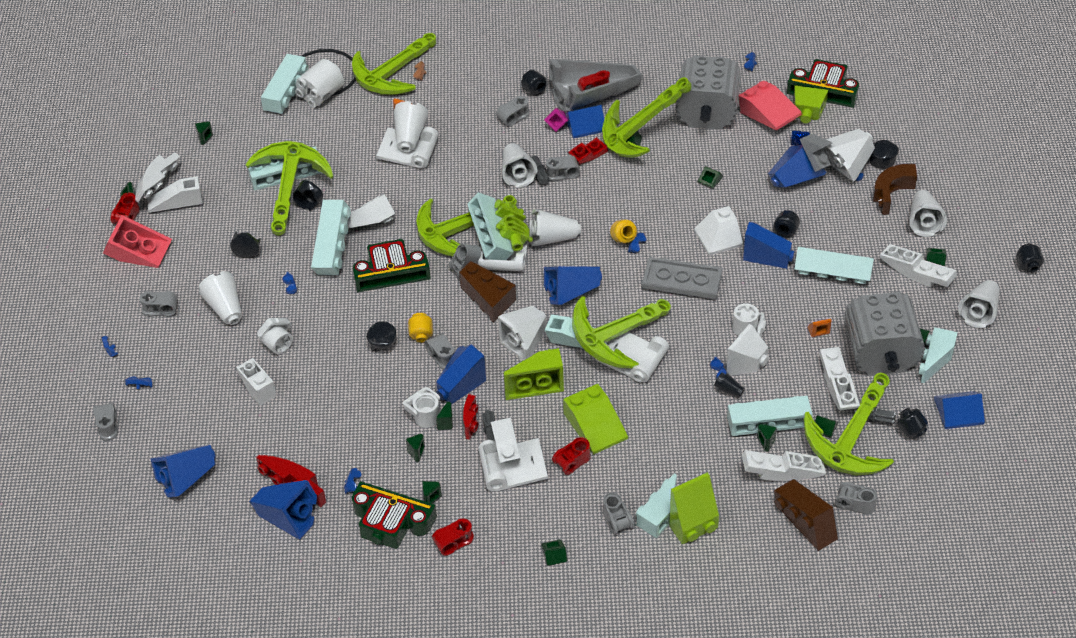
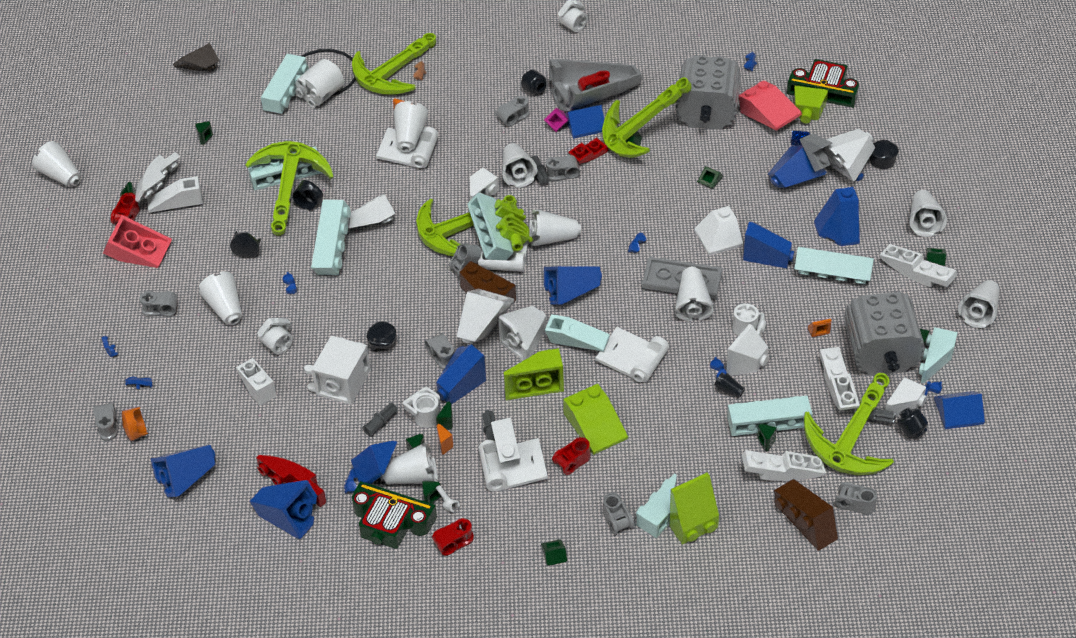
(56, 164): none -> white cone
(133, 423): none -> orange hair
(199, 59): none -> dark brown slope
(340, 370): none -> white container
(373, 461): none -> blue slope
(380, 419): none -> dark grey axle
(390, 266): brick -> none
(411, 467): none -> white cone
(420, 327): yellow head -> none
(445, 439): none -> orange slope
(447, 505): none -> white hand
(469, 416): red slope -> none
(481, 314): none -> white slope
(484, 183): none -> white slope
(573, 17): none -> white piece
(594, 339): lime piece -> none
(623, 231): yellow head -> none
(693, 296): none -> white cone
(786, 223): black head -> none
(827, 425): dark green slope -> none
(840, 218): none -> blue slope
(893, 179): reddish brown arch -> none
(906, 395): none -> white slope
(935, 387): none -> blue piece
(1030, 257): black head -> none

